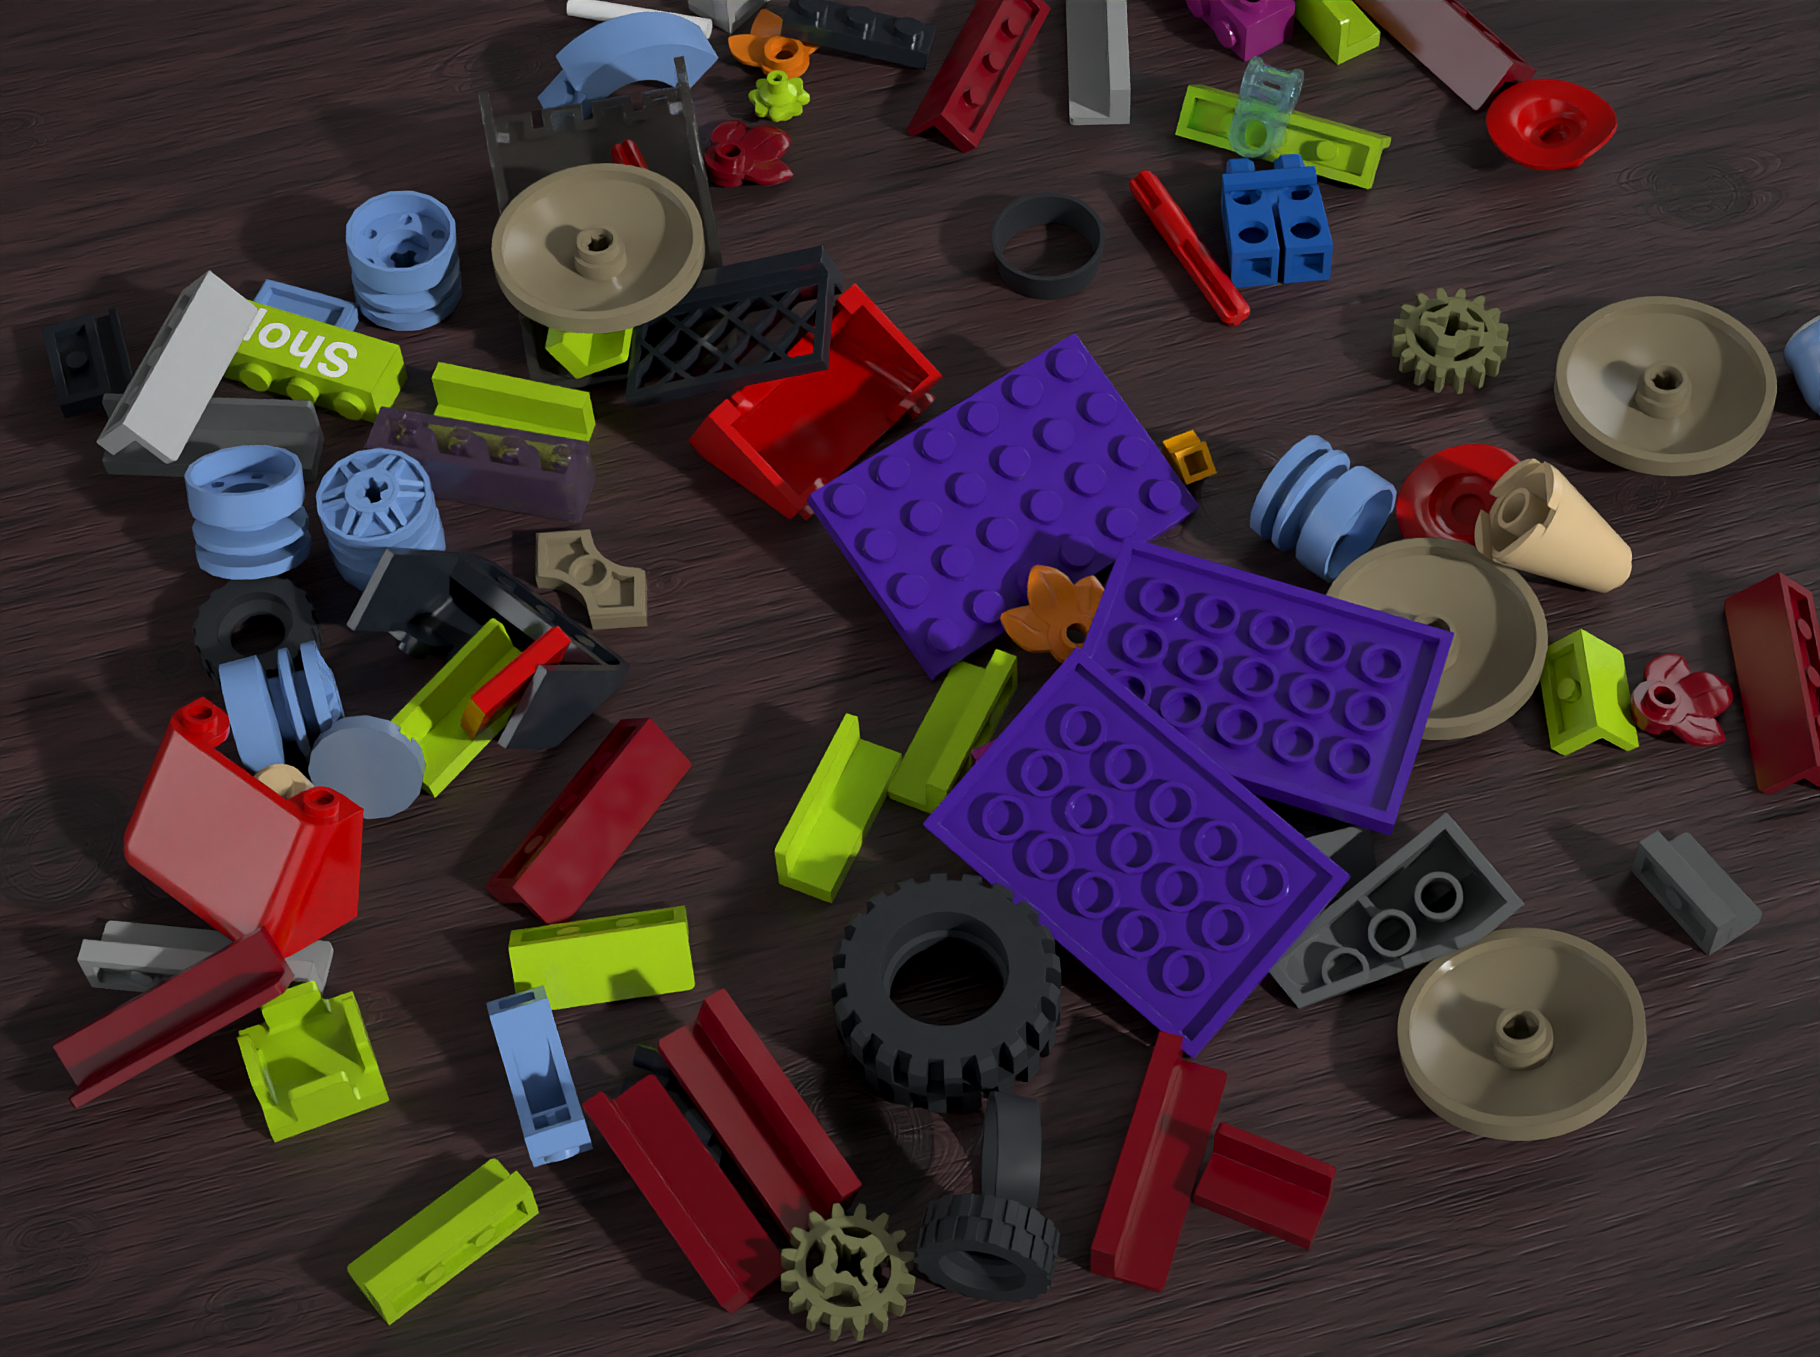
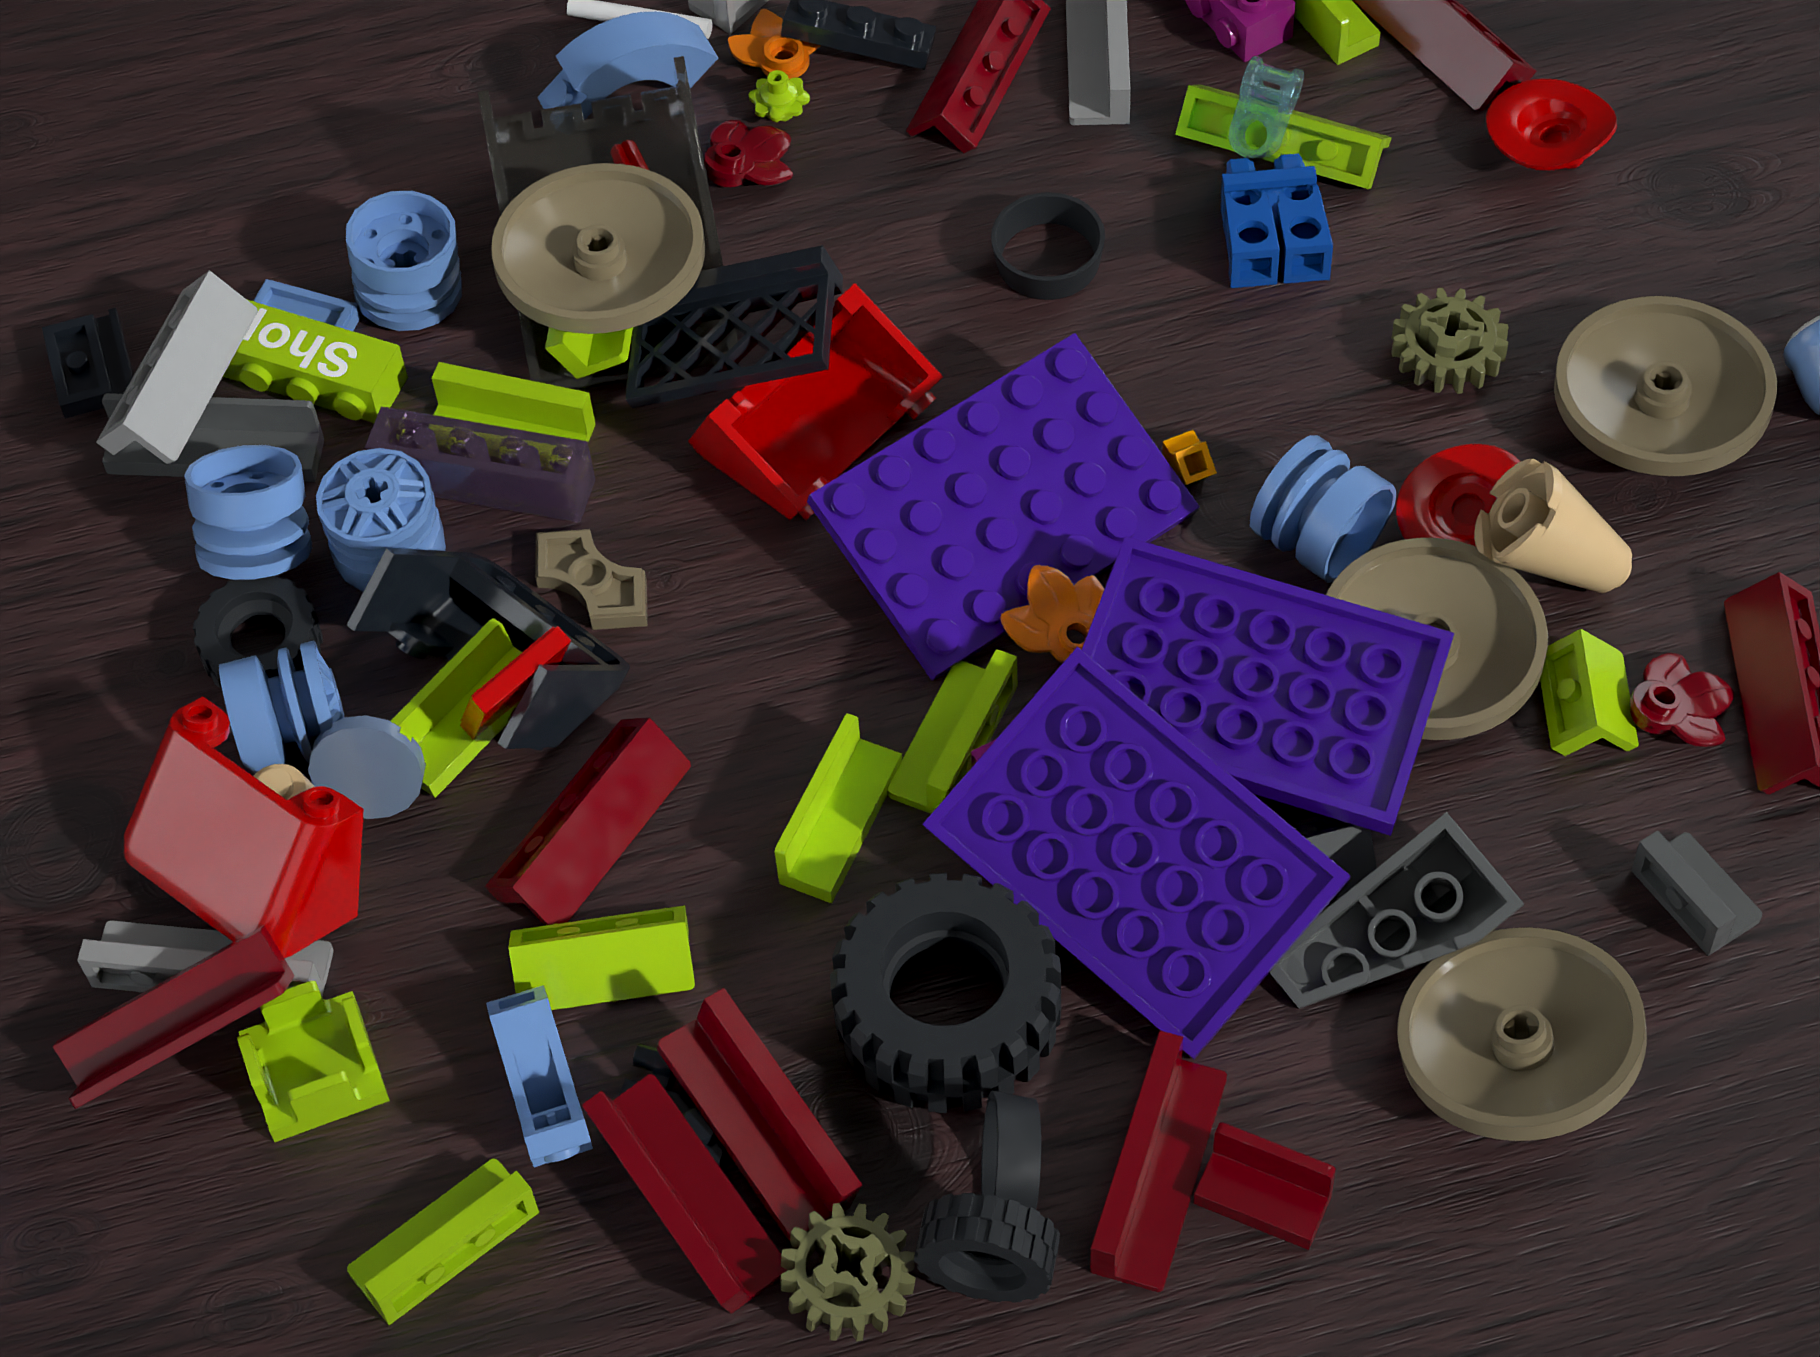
(1189, 248): red axle -> none

